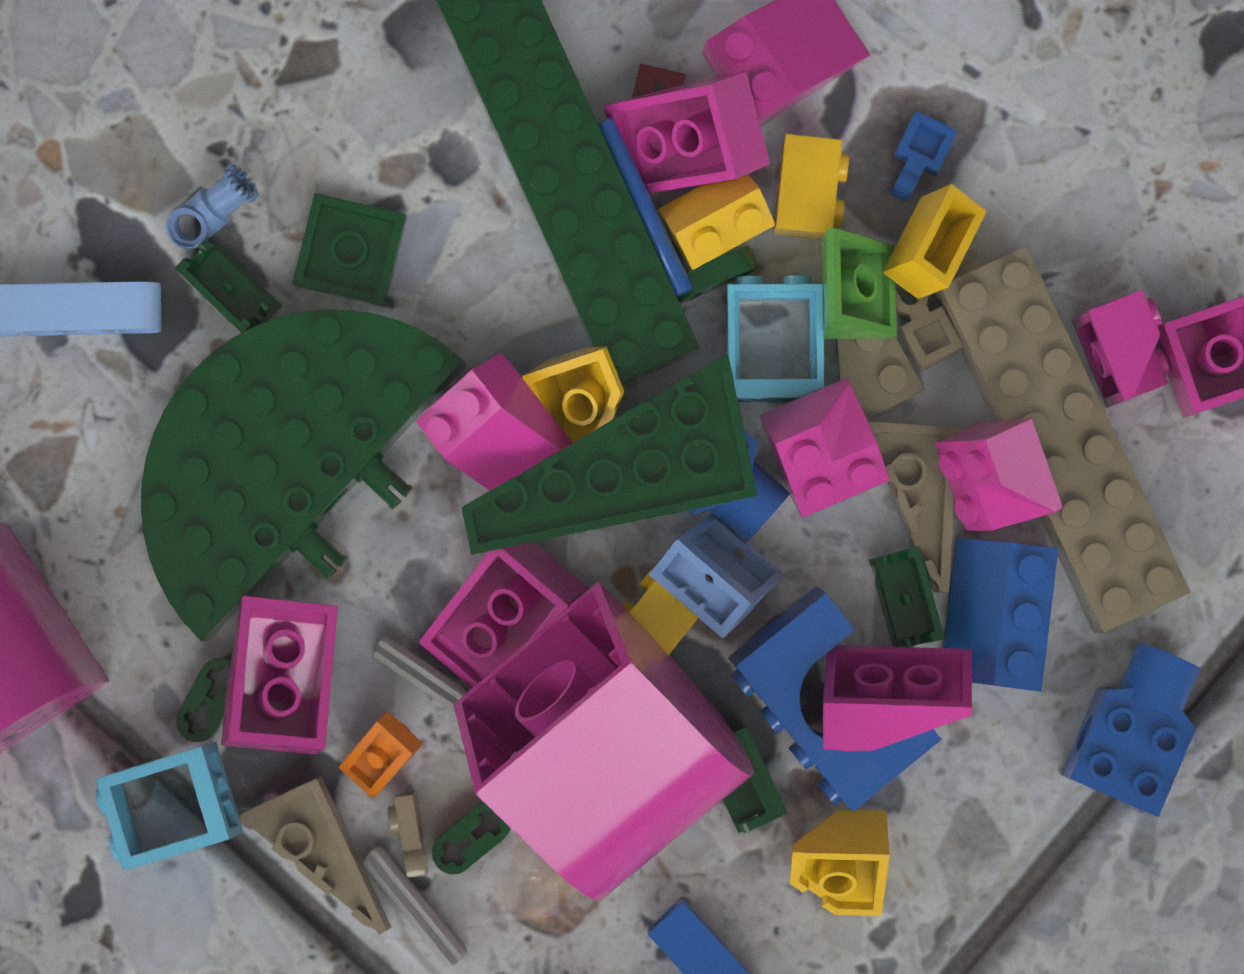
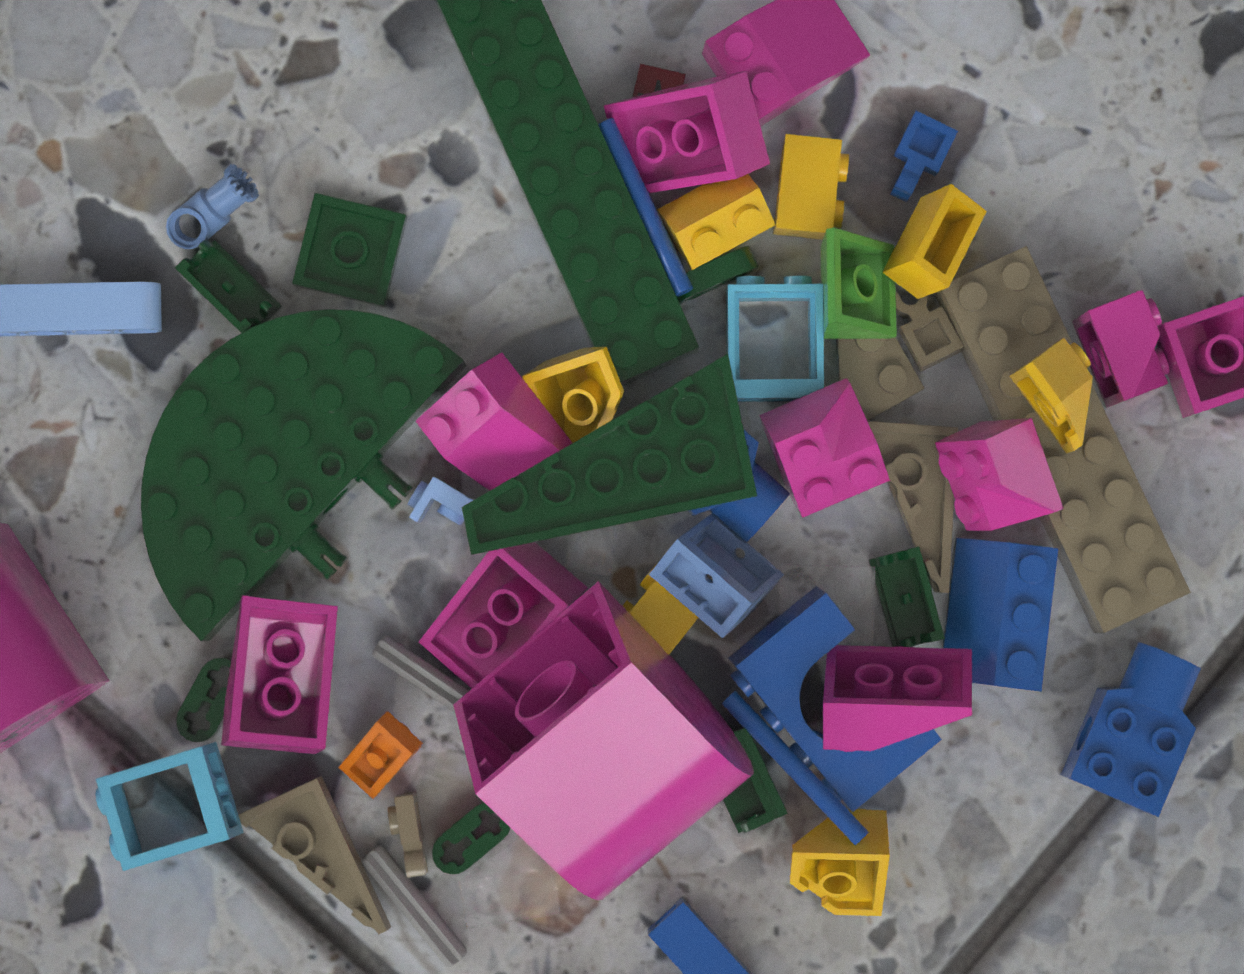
(449, 497): none -> light blue bracket
(795, 768): none -> blue bar
(1059, 391): none -> yellow slope

